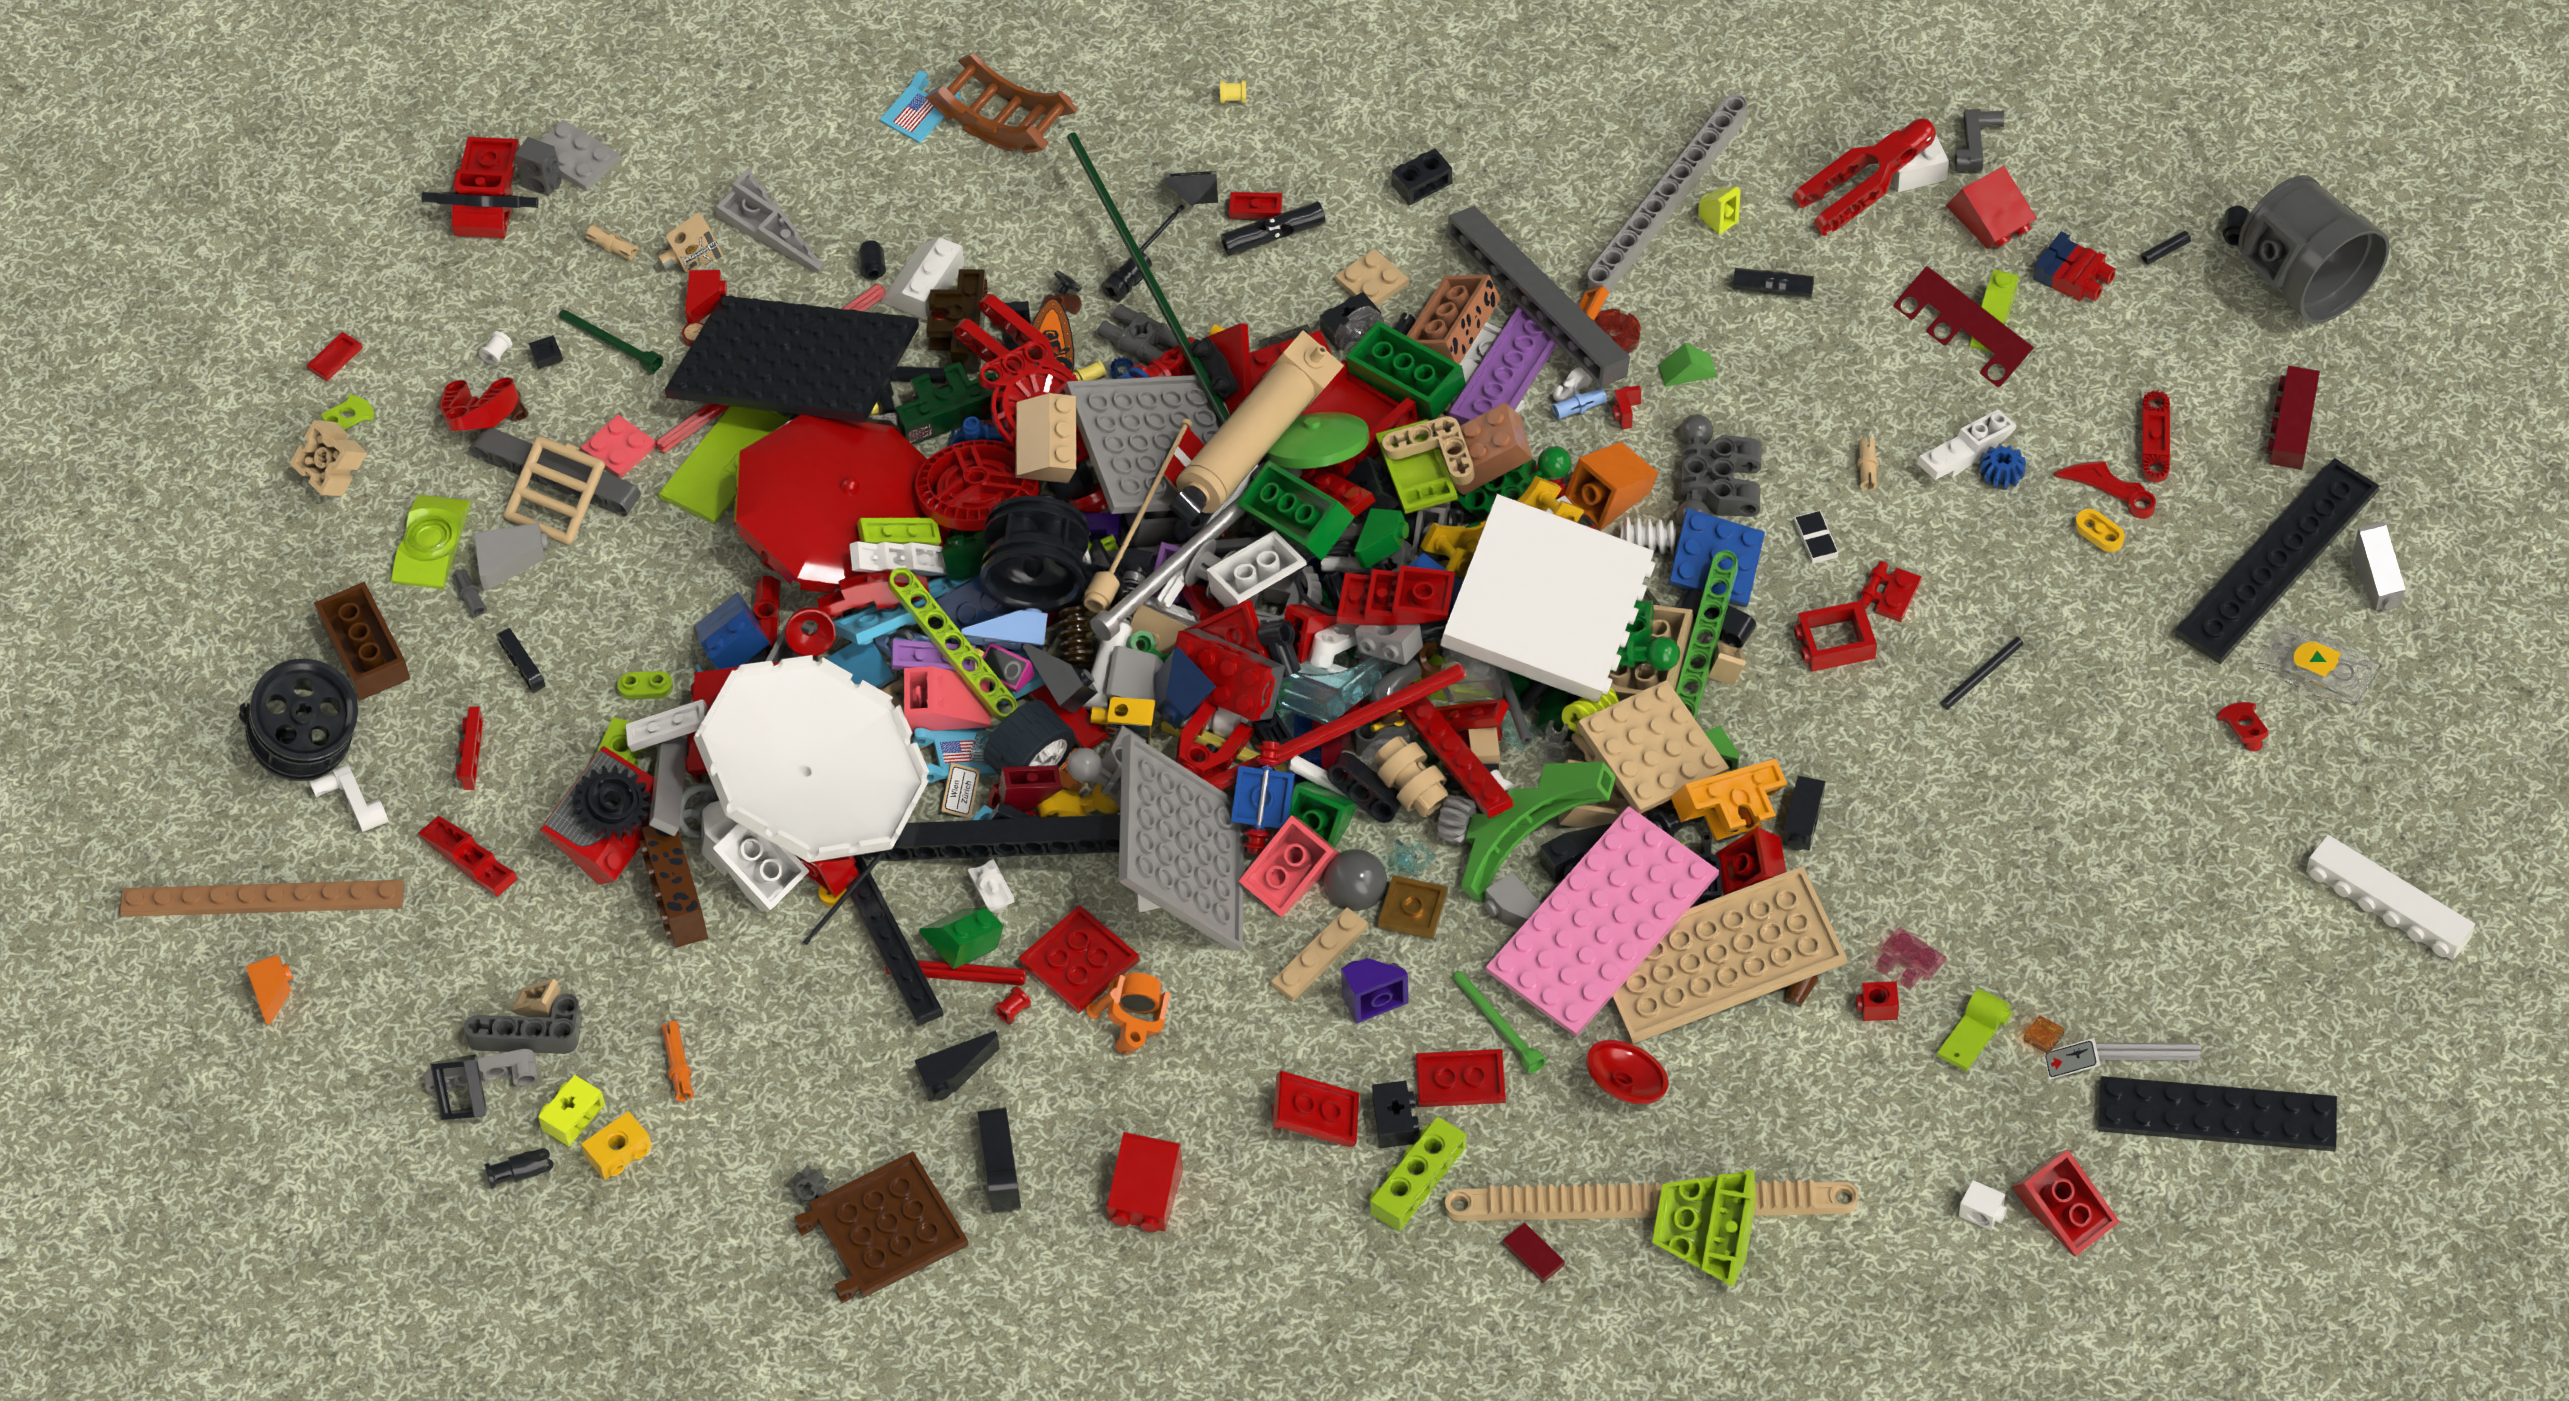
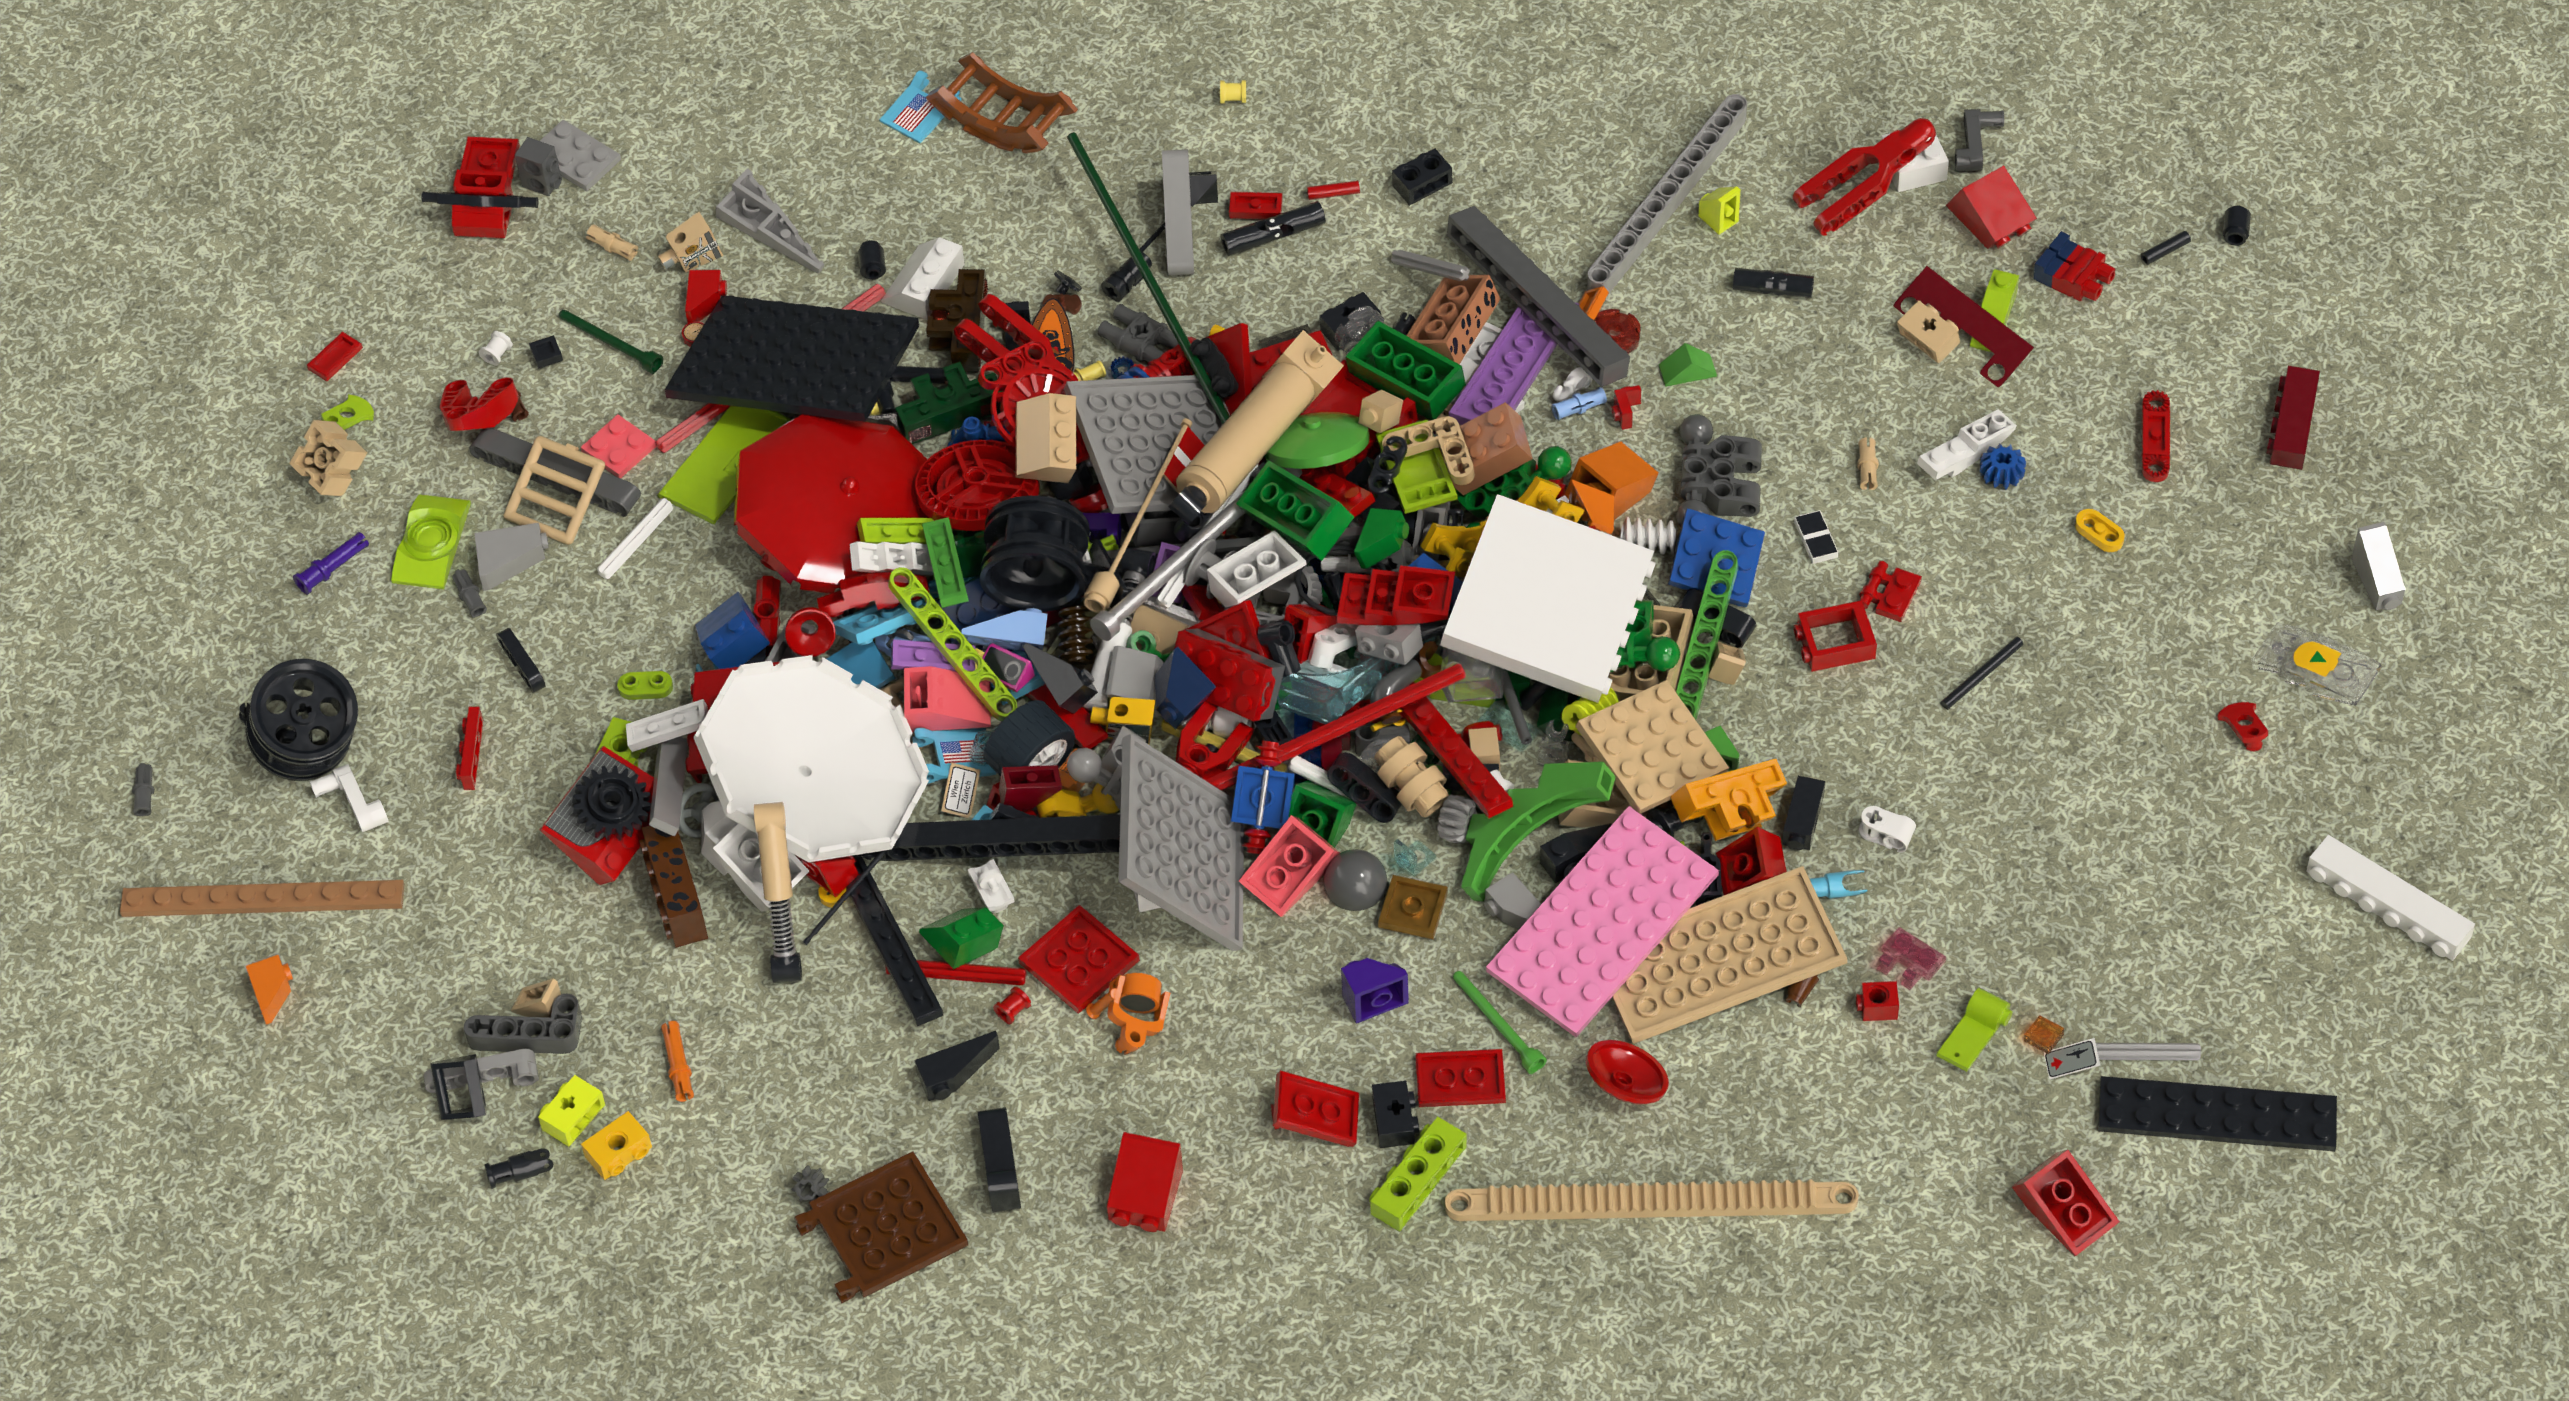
(143, 790): none -> dark grey axle
(321, 569): none -> dark purple pin
(362, 640): reddish brown brick -> none
(467, 855): red slope -> none
(635, 538): none -> white axle
(777, 888): none -> piece
(945, 562): none -> bright green plate
(1177, 212): none -> light grey beam
(1319, 954): tan plate -> none
(1333, 190): none -> red piece
(1373, 276): tan plate -> none
(1379, 474): none -> black piece
(1380, 411): none -> tan brick
(1430, 265): none -> light grey axle
(1475, 714): red plate -> none
(1533, 1252): dark red tile -> none
(1596, 503): none -> orange slope
(1708, 1222): lime wedge -> none
(1832, 885): none -> medium azure piece
(1888, 828): none -> white piece
(1929, 331): none -> tan brick
(1983, 1206): white brick -> none
(2099, 476): red piece -> none
(2277, 561): black plate -> none
(2313, 248): dark grey cylinder -> none

